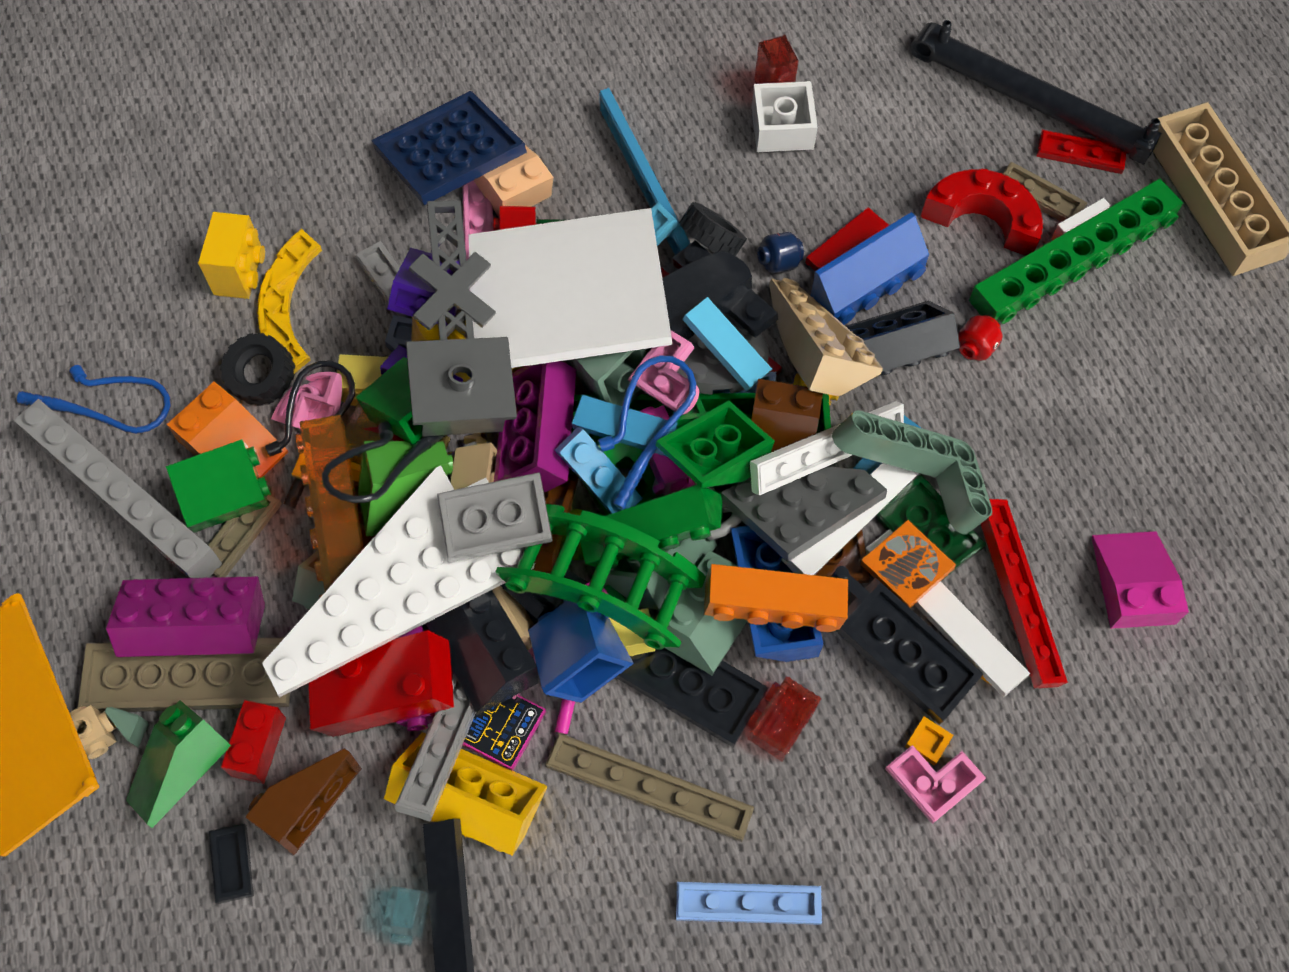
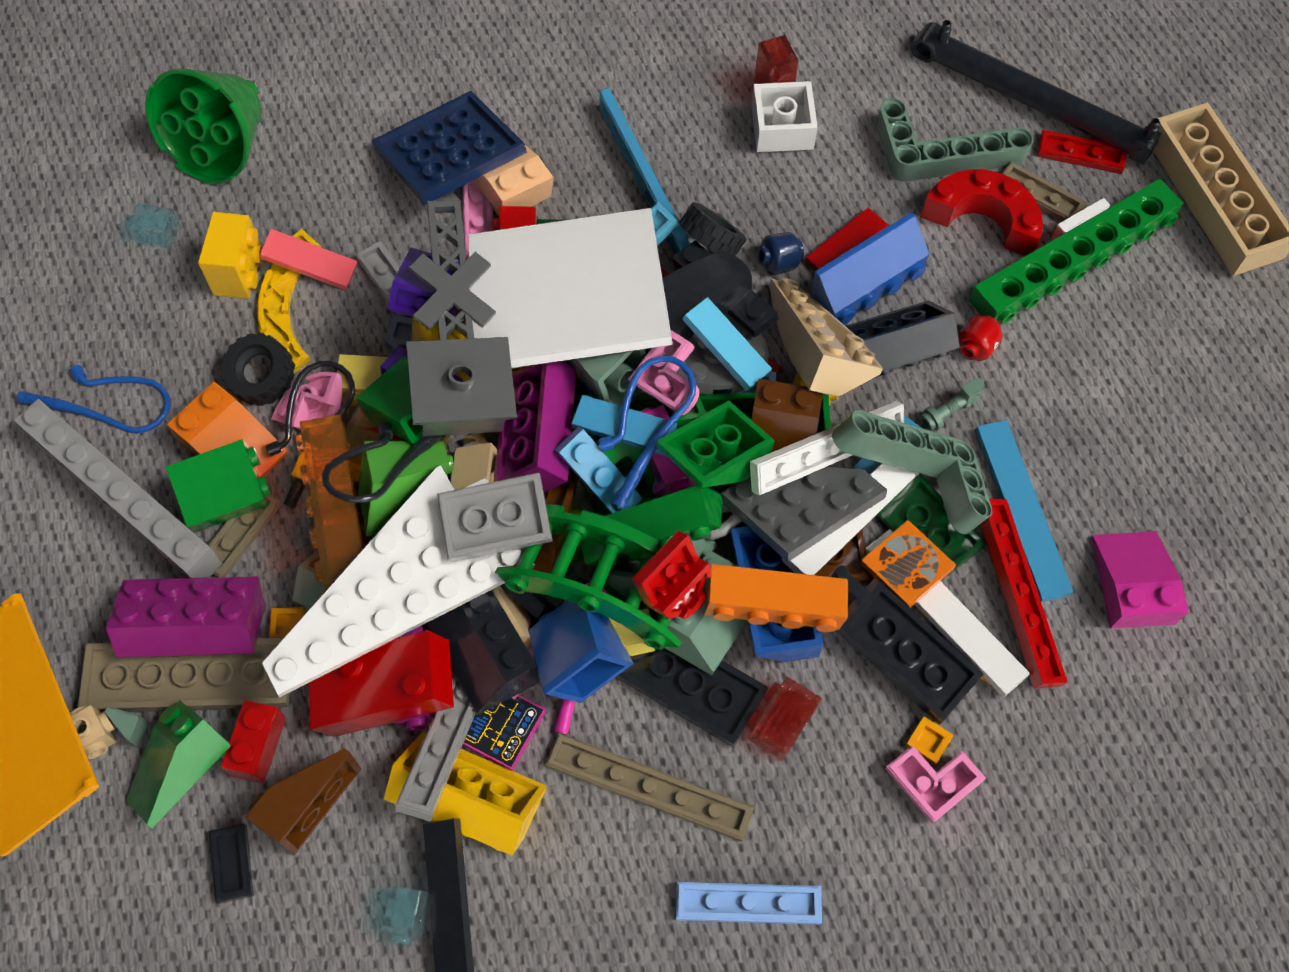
(154, 226): none -> clear light blue brick
(204, 121): none -> green cone
(284, 620): none -> light orange tile
(308, 259): none -> coral tile
(674, 579): none -> red slope
(944, 156): none -> sand green beam
(969, 394): none -> sand green hinge
(1015, 486): none -> dark azure tile

